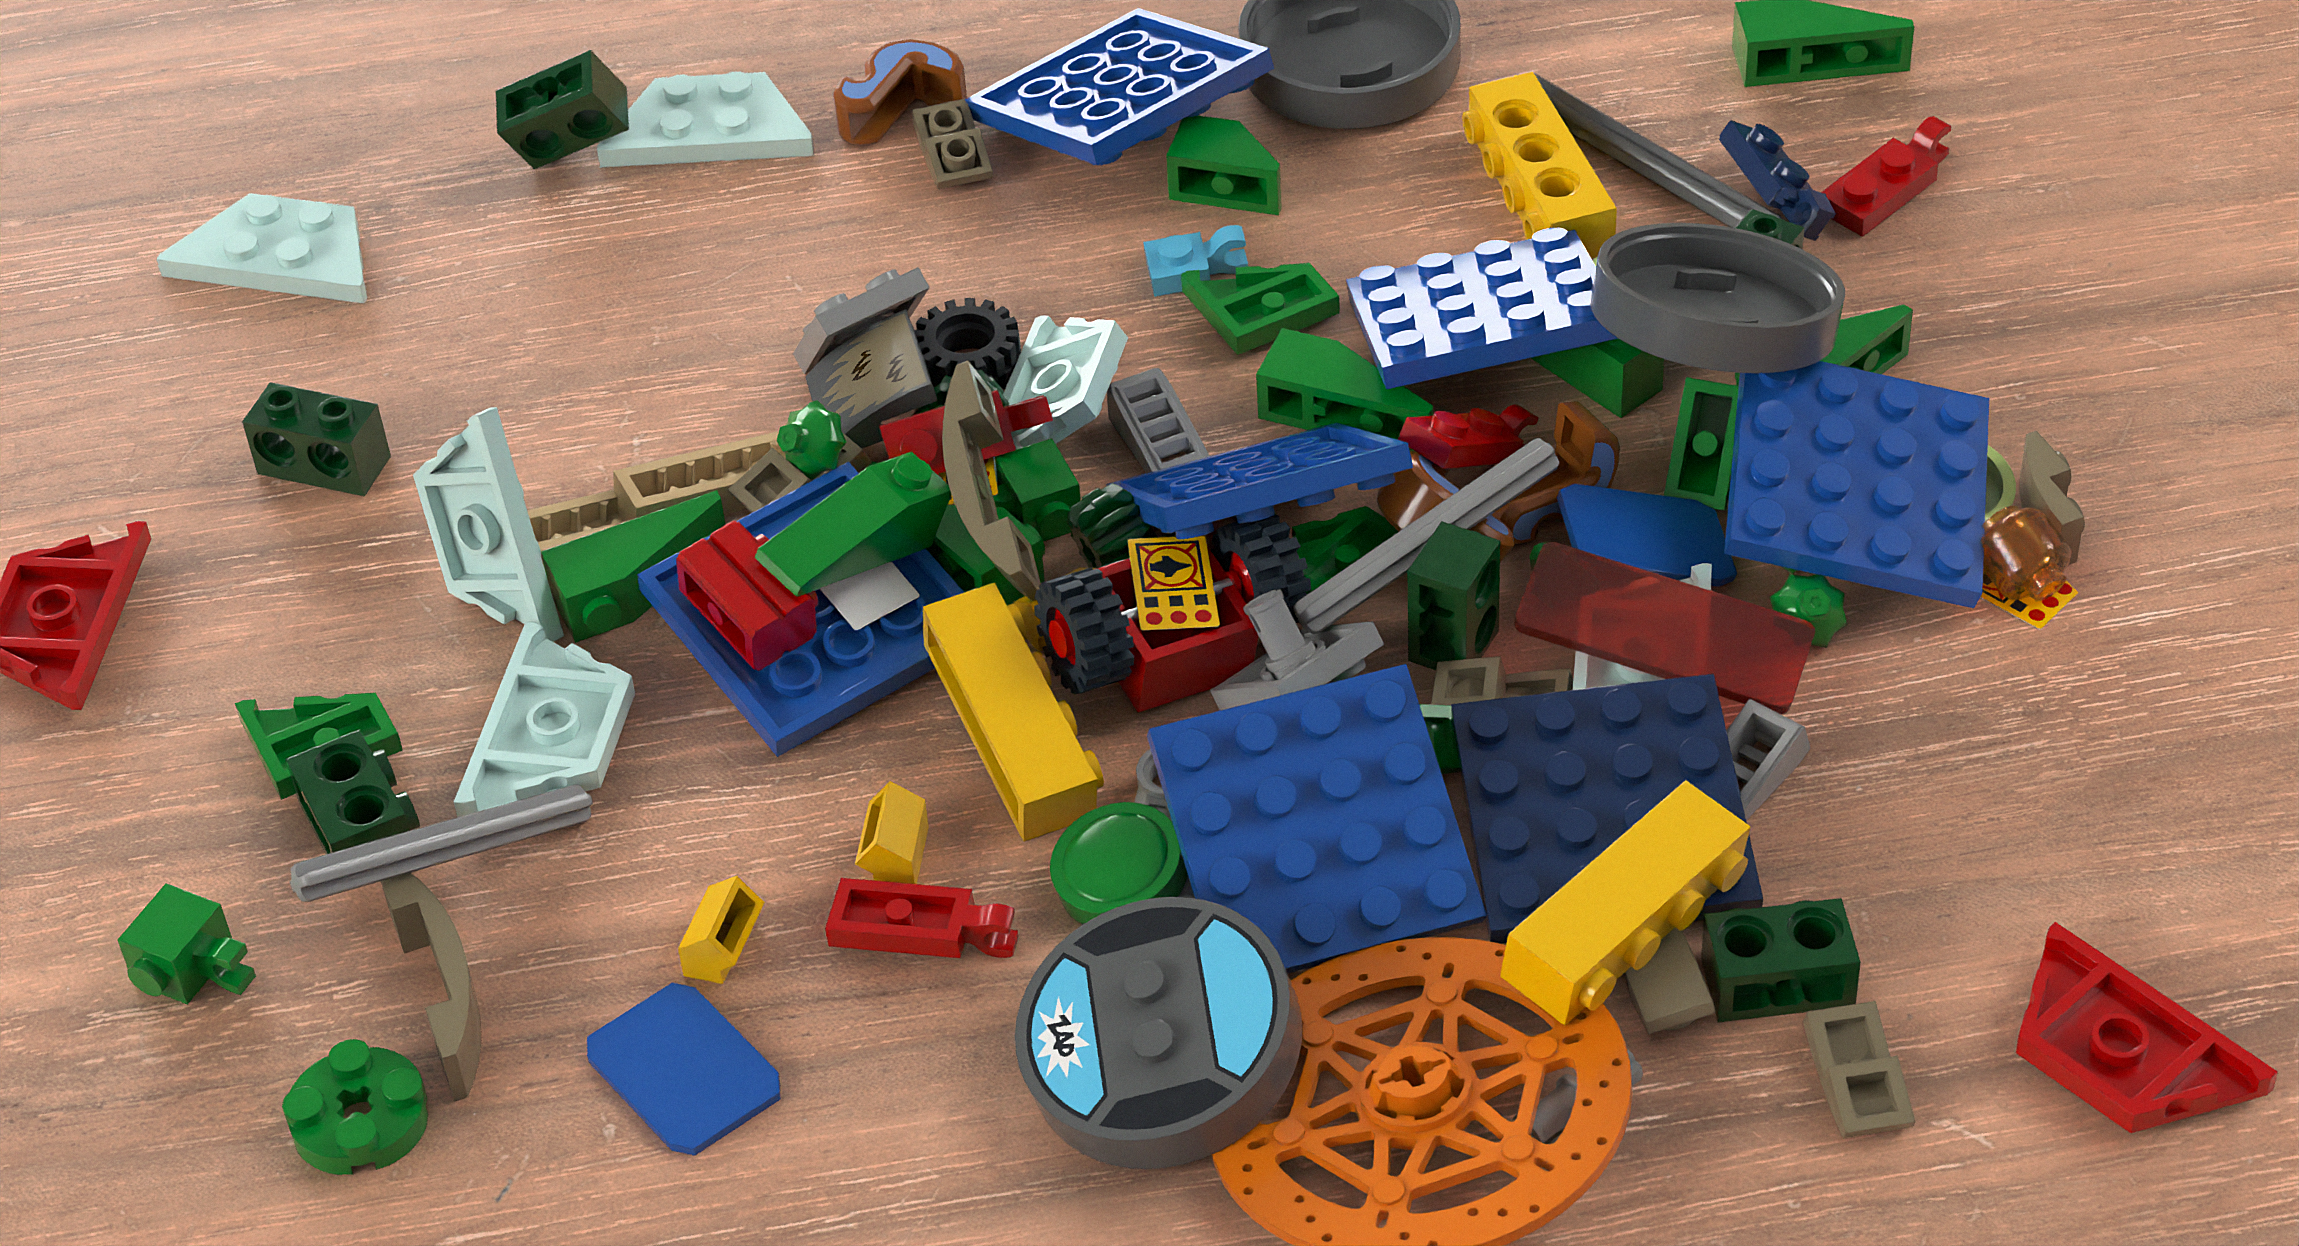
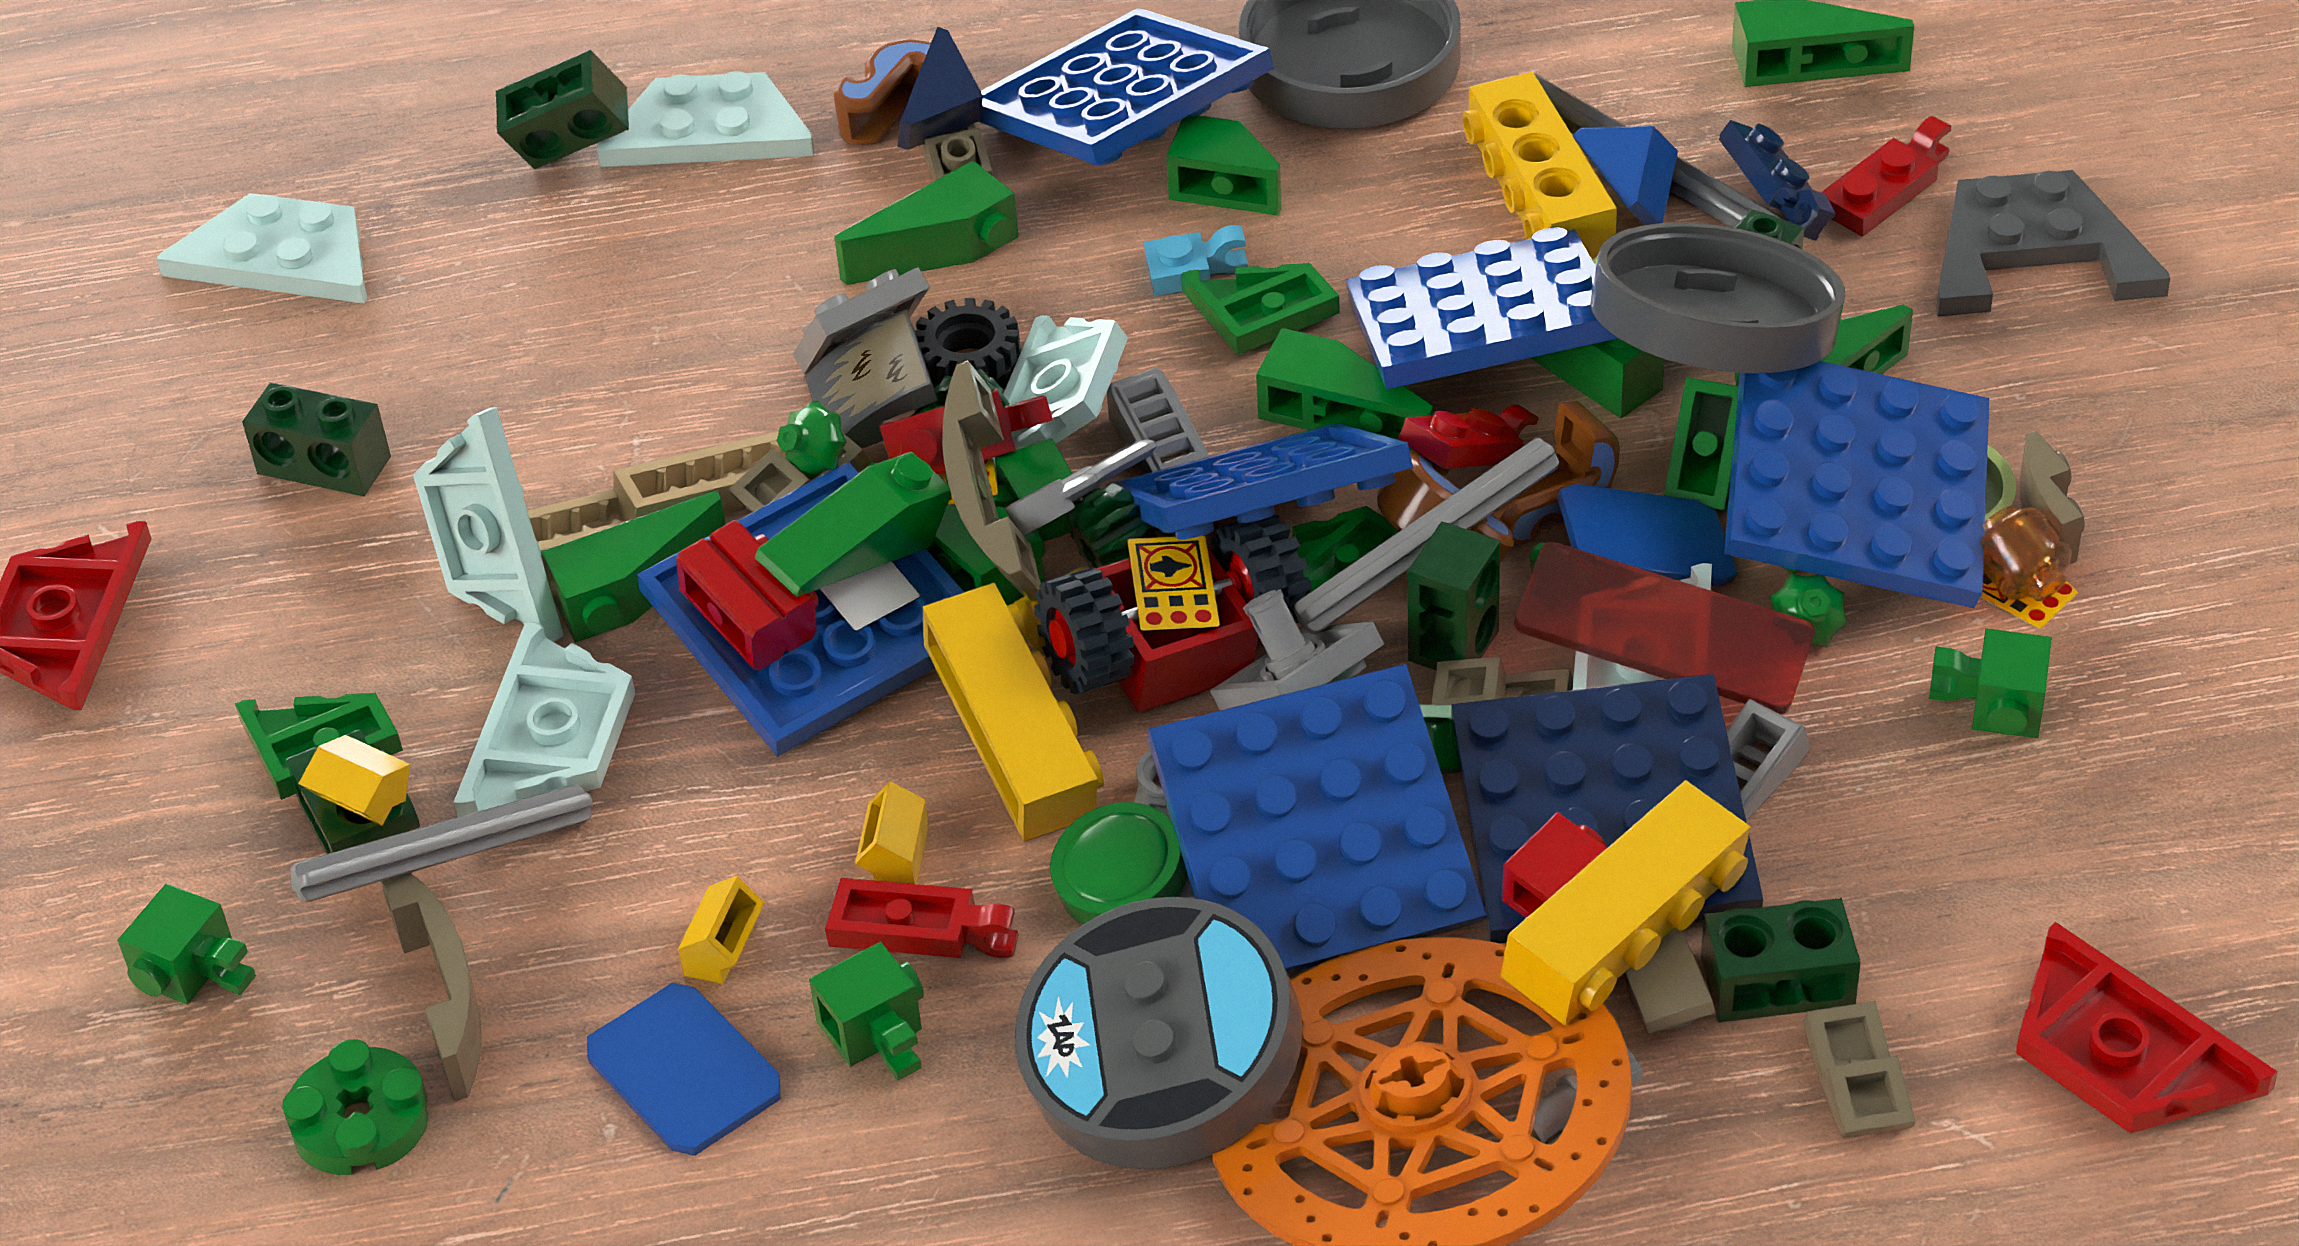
(357, 778): none -> yellow piece
(871, 1008): none -> green brick
(931, 228): none -> green slope
(942, 97): none -> dark blue slope
(1058, 497): none -> light grey piece
(1548, 863): none -> red brick
(1635, 164): none -> blue slope
(2005, 681): none -> green brick
(2037, 223): none -> dark grey wing

